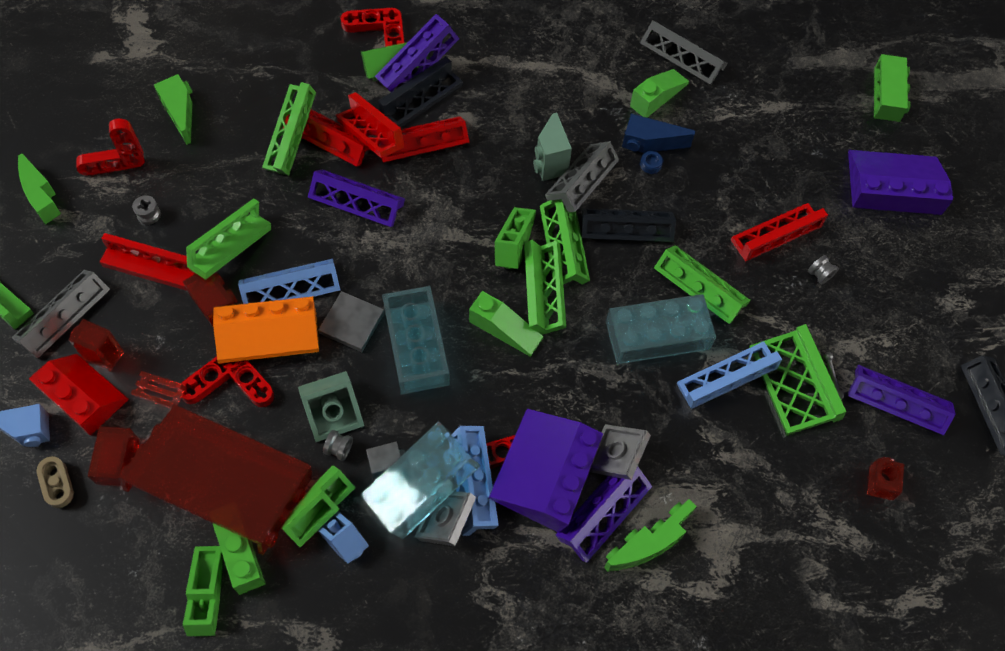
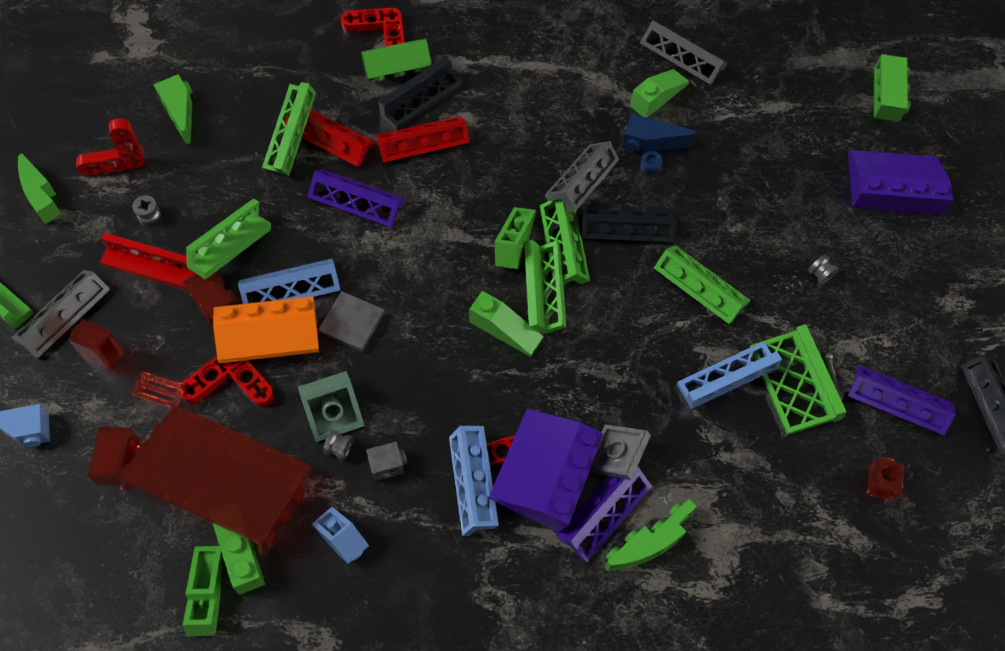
(54, 484): dark tan plate -> none
(79, 391): red slope -> none
(317, 505): bright green slope -> none
(376, 123): red fence -> none
(416, 52): dark purple fence -> none
(416, 340): clear light blue brick -> none
(420, 480): clear light blue brick -> none
(447, 520): flat silver tile -> none
(552, 150): sand green slope -> none
(660, 329): clear light blue brick -> none
(778, 236): red fence -> none

